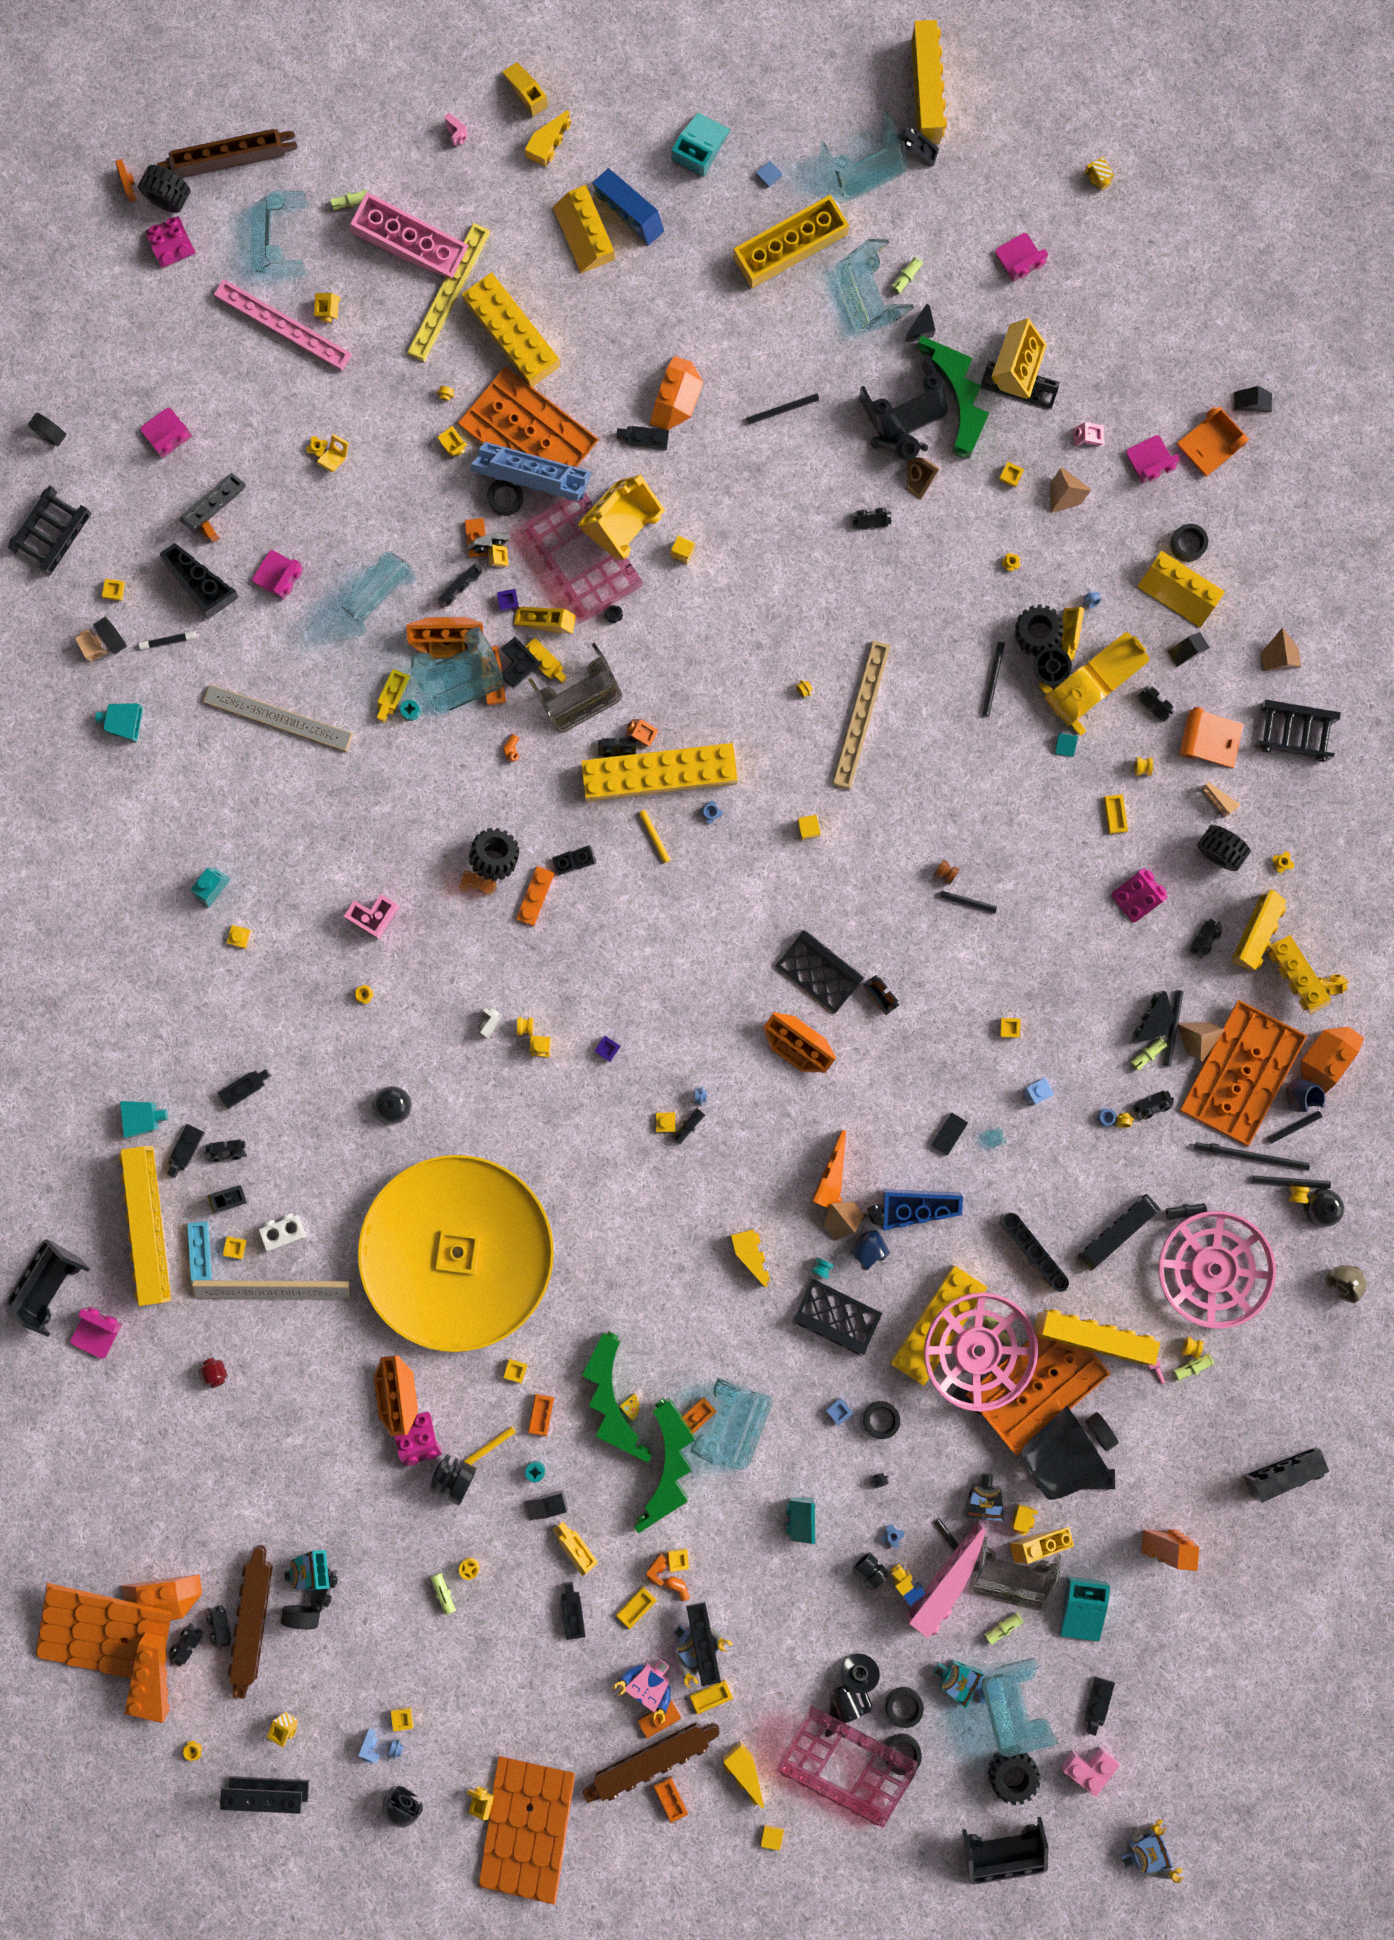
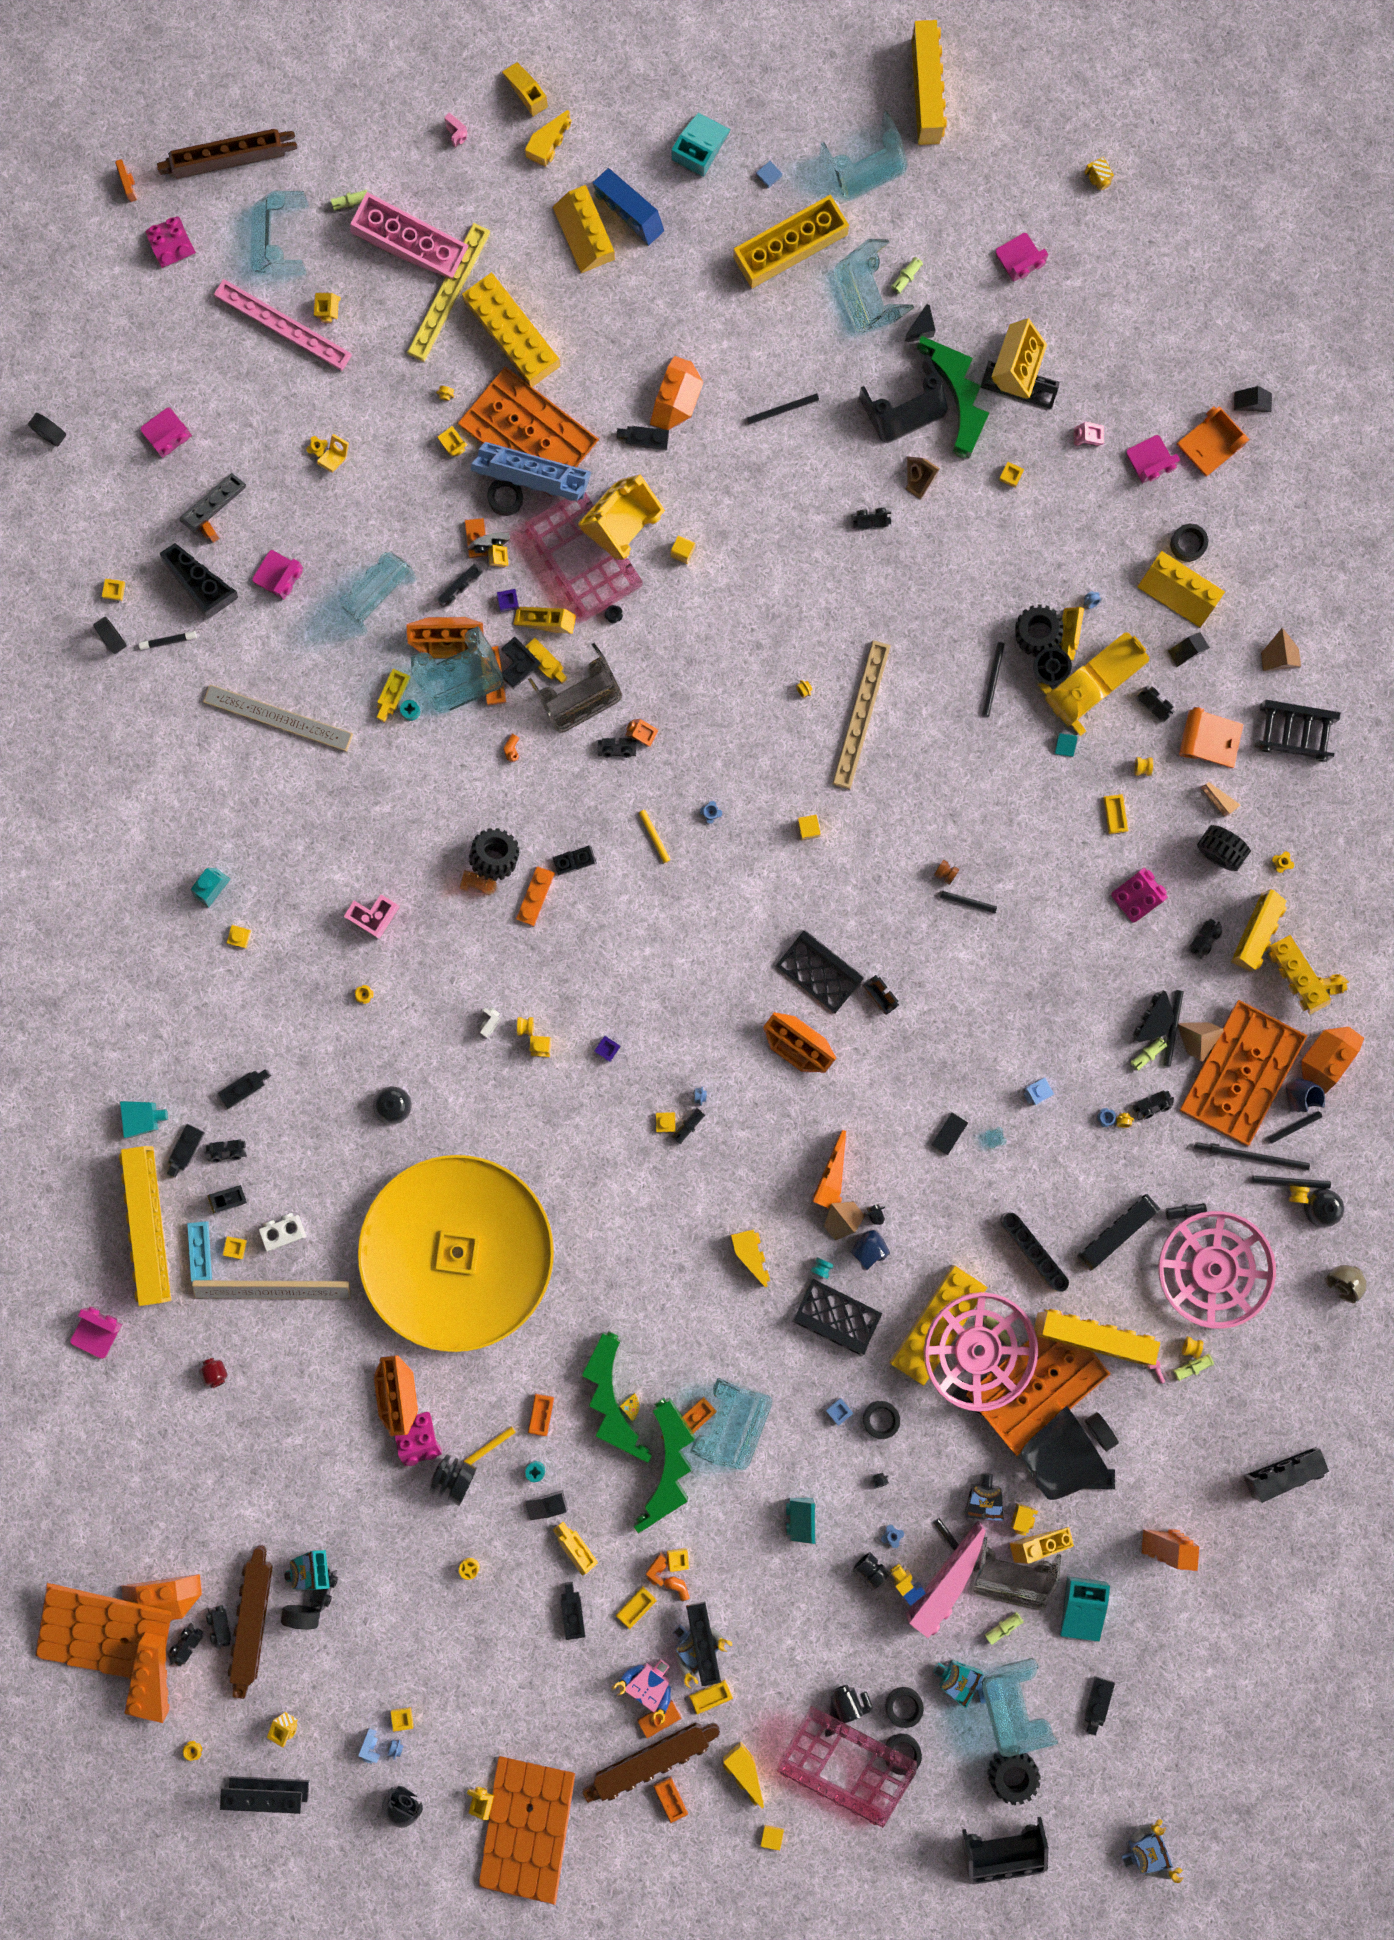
(40, 1283): black windscreen -> none
(58, 547): black fence -> none
(90, 645): light nougat brick -> none
(121, 720): teal torso -> none
(164, 188): black tyre -> none
(443, 1593): yellowish green pin -> none
(515, 1371): yellow plate -> none
(659, 772): yellow brick -> none
(866, 1667): black dish -> none
(902, 445): black piece -> none
(916, 1206): blue wedge -> none
(919, 145): black hinge -> none
(1006, 562): yellow plate -> none
(1010, 1027): yellow plate -> none
(1066, 491): medium nougat slope -> none
(1091, 1774): bright pink brick -> none

